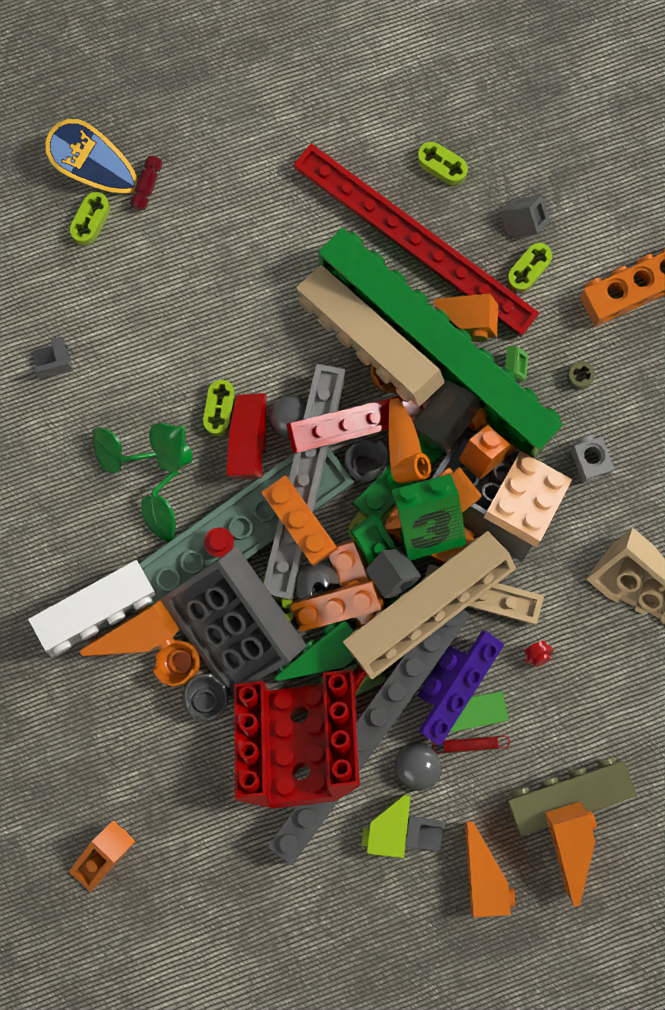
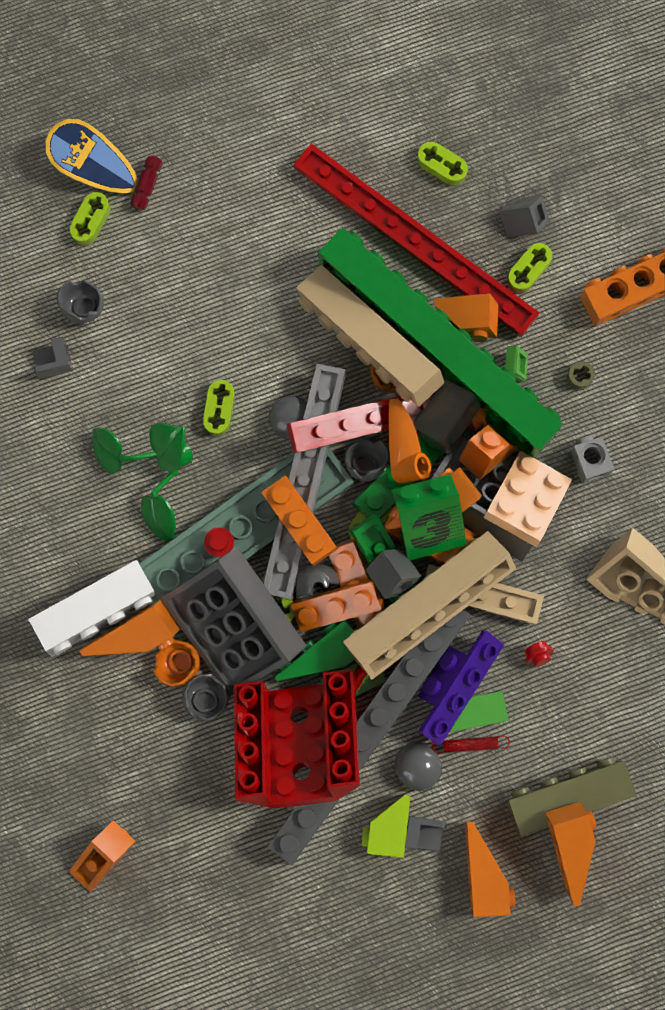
(80, 301): none -> dark grey hair
(247, 437): red slope -> none

